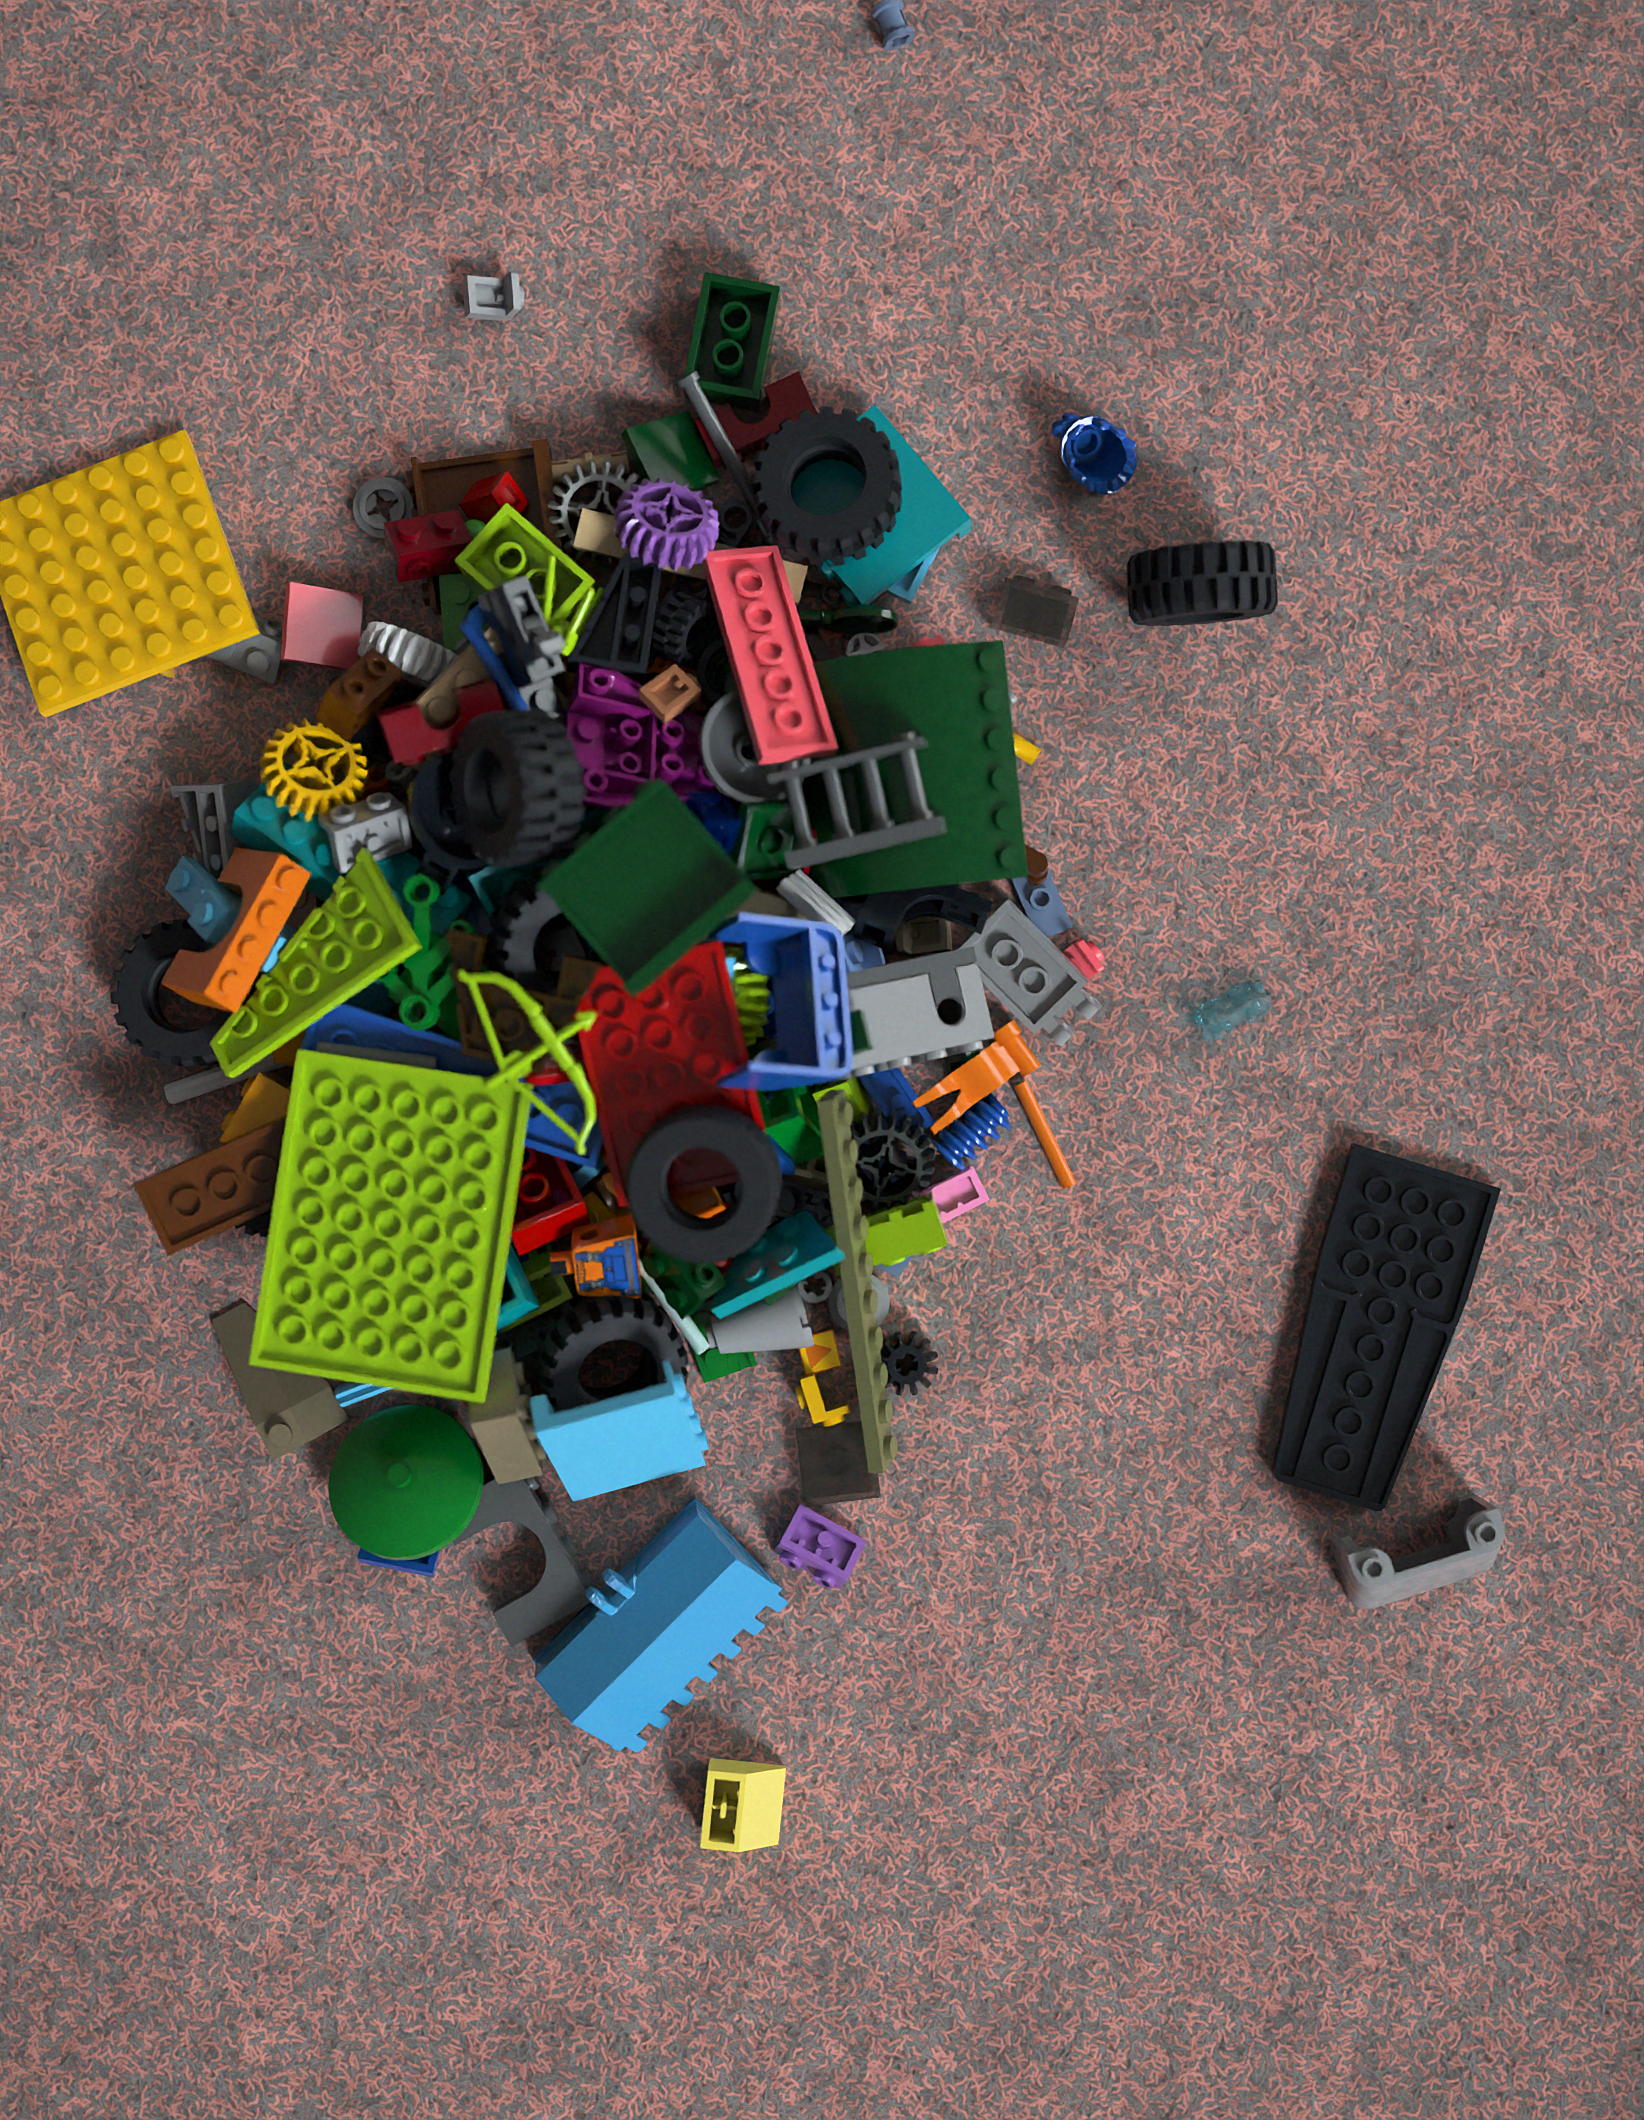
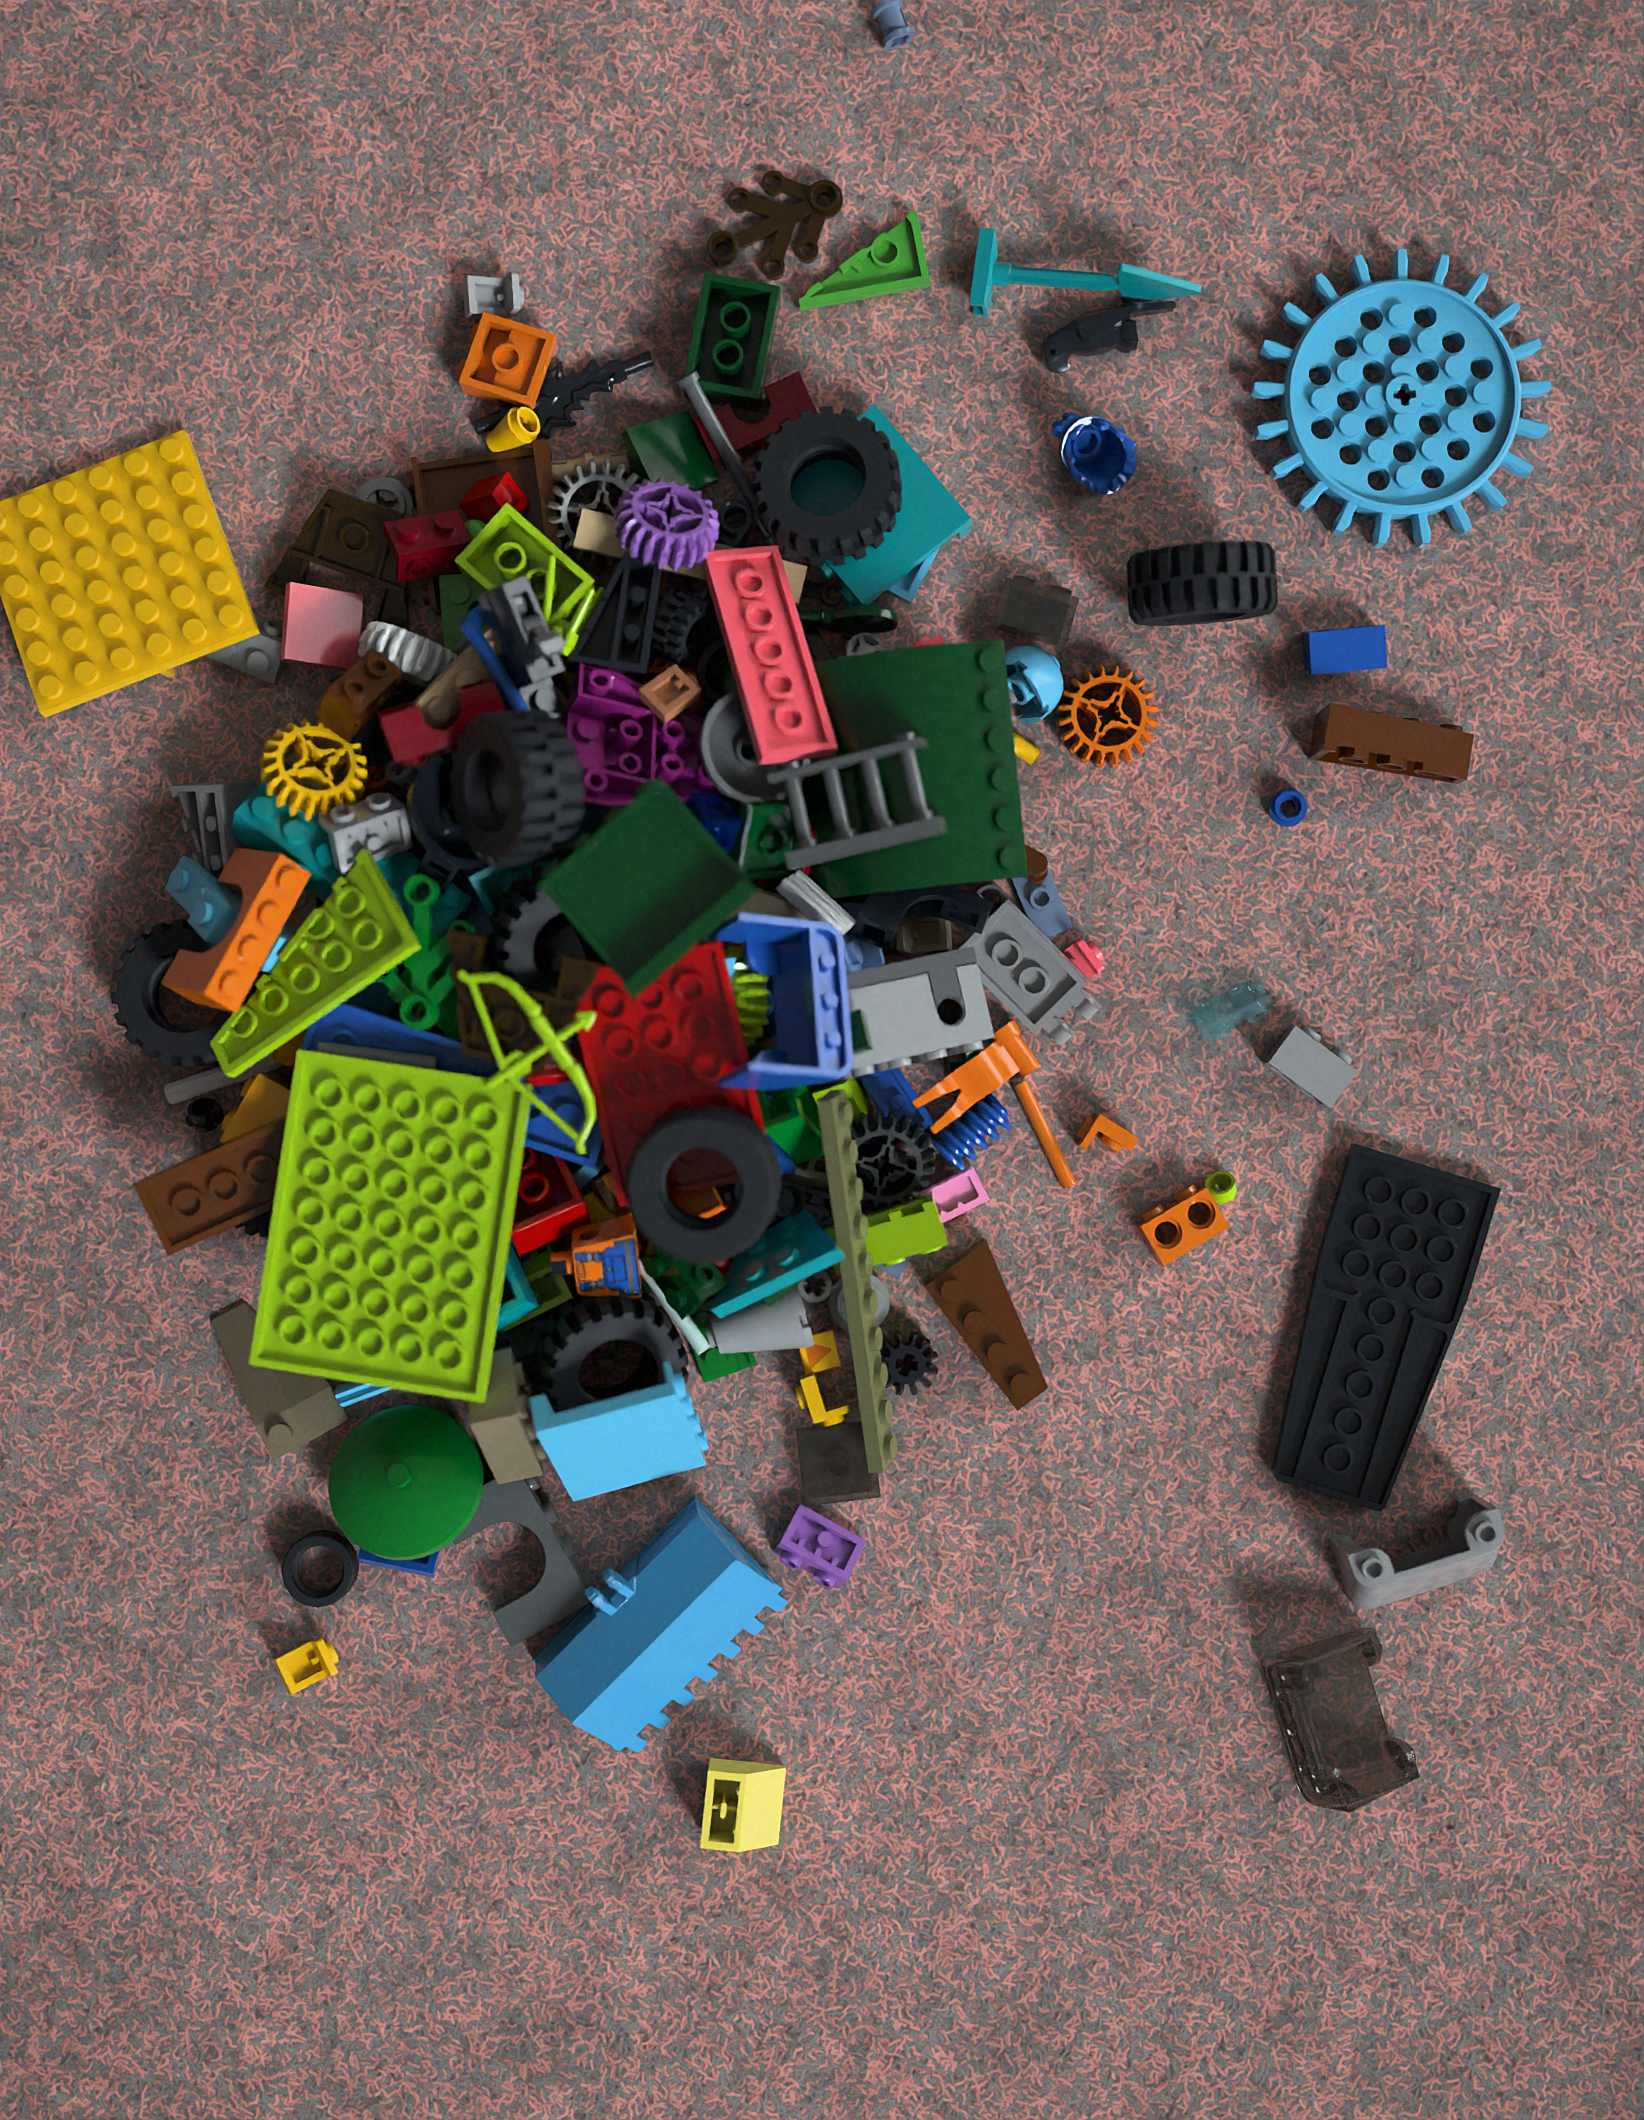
(204, 1114): none -> black plate
(292, 1579): none -> black tyre
(306, 1664): none -> yellow bracket
(348, 538): none -> dark brown wing
(506, 361): none -> orange plate
(514, 430): none -> yellow cone
(563, 394): none -> black piece
(779, 221): none -> dark brown plant
(886, 267): none -> bright green wing
(984, 1315): none -> reddish brown wedge
(991, 888): none -> dark grey hinge
(1034, 680): none -> medium azure cylinder
(1097, 333): none -> black animal
(1113, 1134): none -> orange bracket
(1122, 723): none -> orange gear
(1133, 282): none -> teal piece
(1185, 1233): none -> orange brick
(1218, 1179): none -> lime hinge
(1298, 802): none -> blue plate
(1310, 1065): none -> light grey brick
(1336, 1722): none -> clear smoke windscreen
(1344, 649): none -> blue hinge
(1391, 744): none -> reddish brown wedge
(1393, 307): none -> medium azure gear

